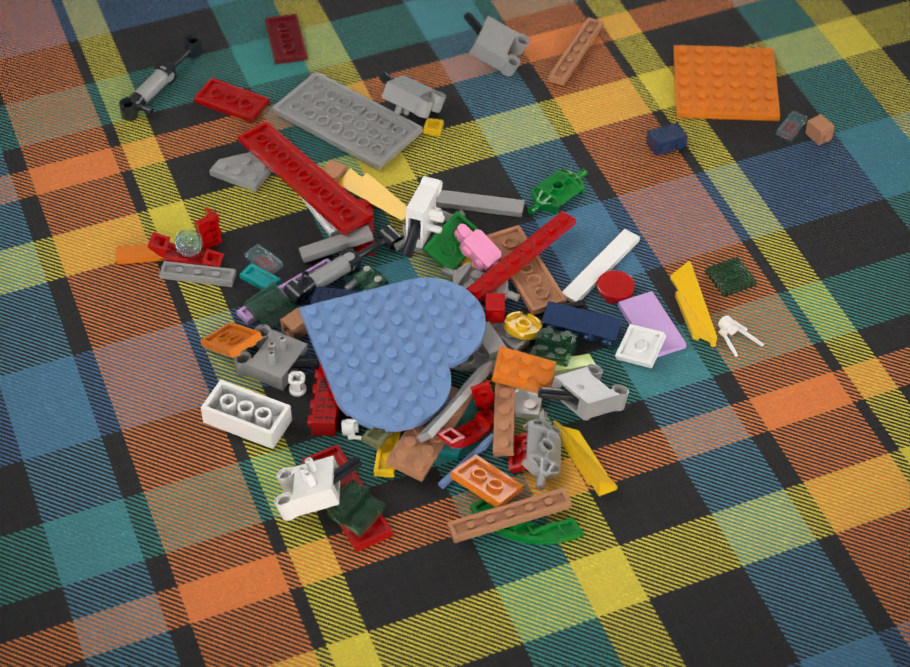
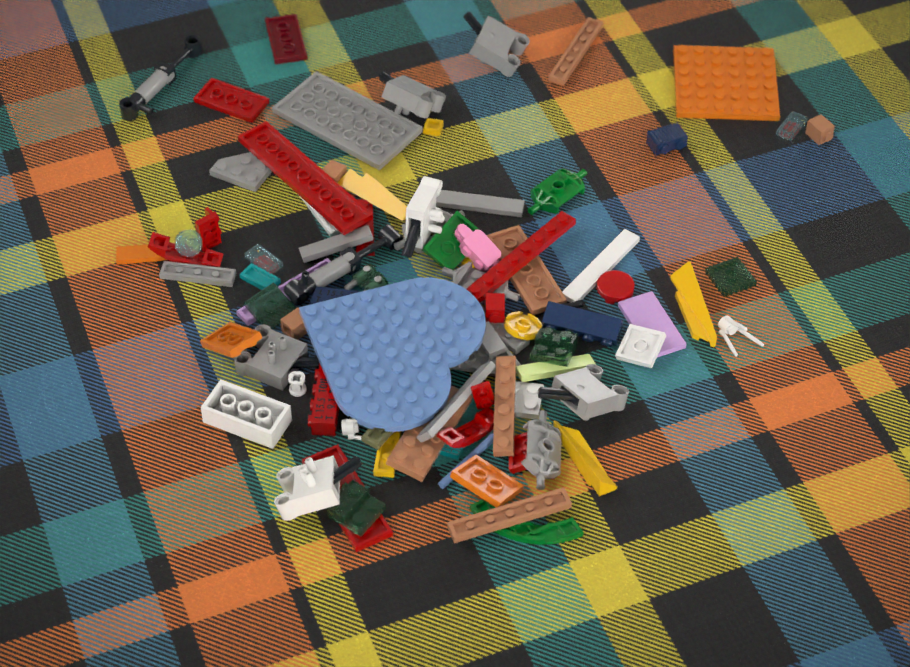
(522, 370): orange plate -> none

